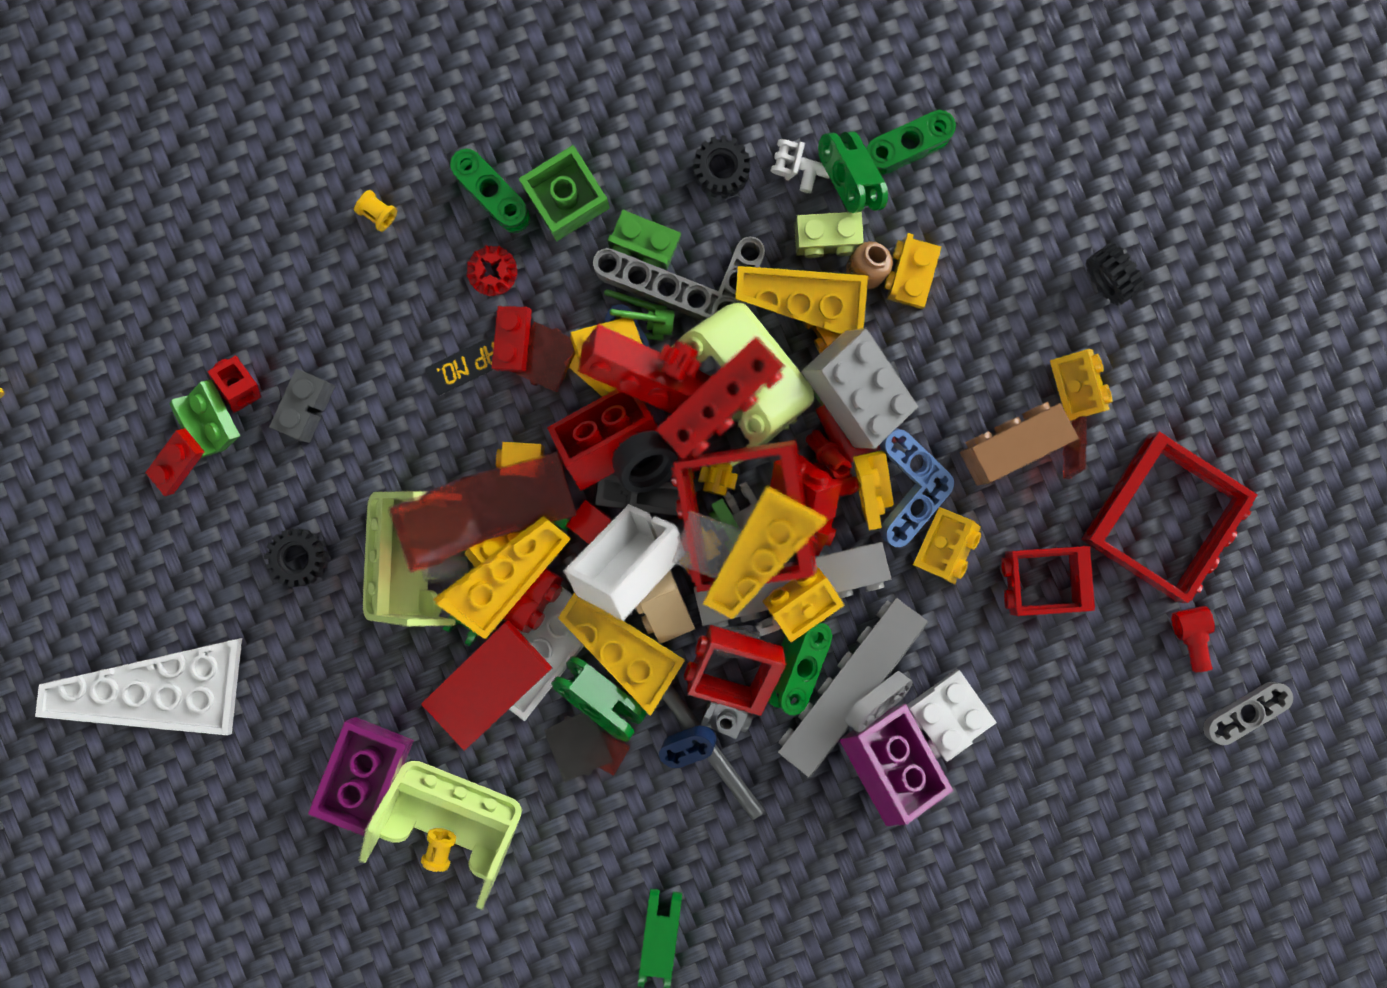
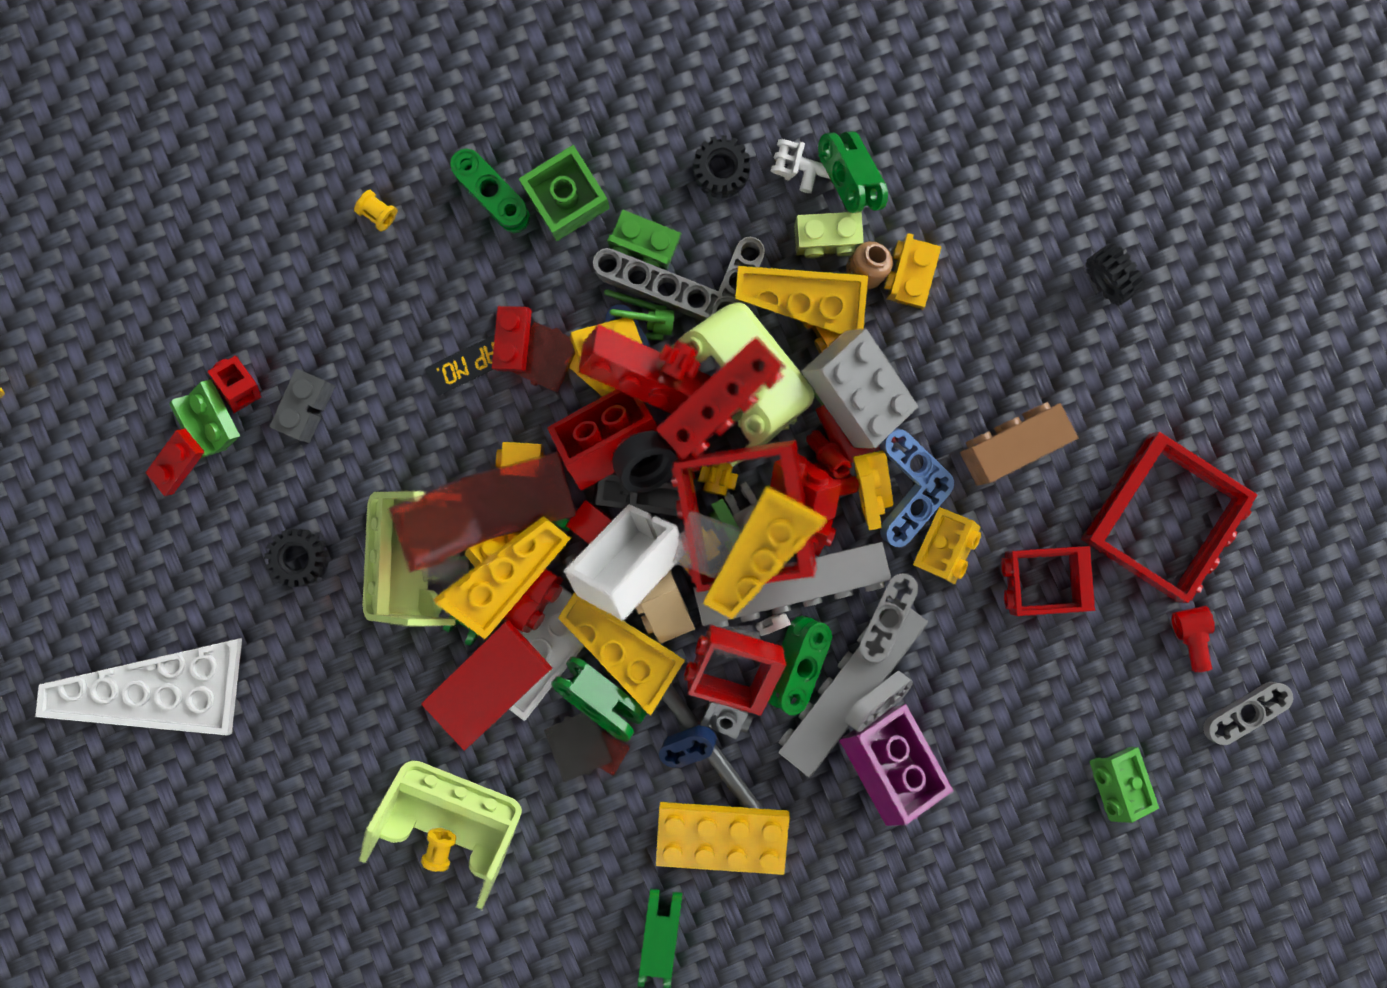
(359, 774): magenta brick -> none
(491, 285): red gear -> none
(722, 838): none -> yellow plate
(803, 604): yellow bracket -> none
(906, 599): none -> light grey beam
(923, 134): green piece -> none
(950, 715): white plate -> none
(1075, 451): clear red piece -> none
(1081, 384): yellow bracket -> none
(1124, 786): none -> bright green bracket

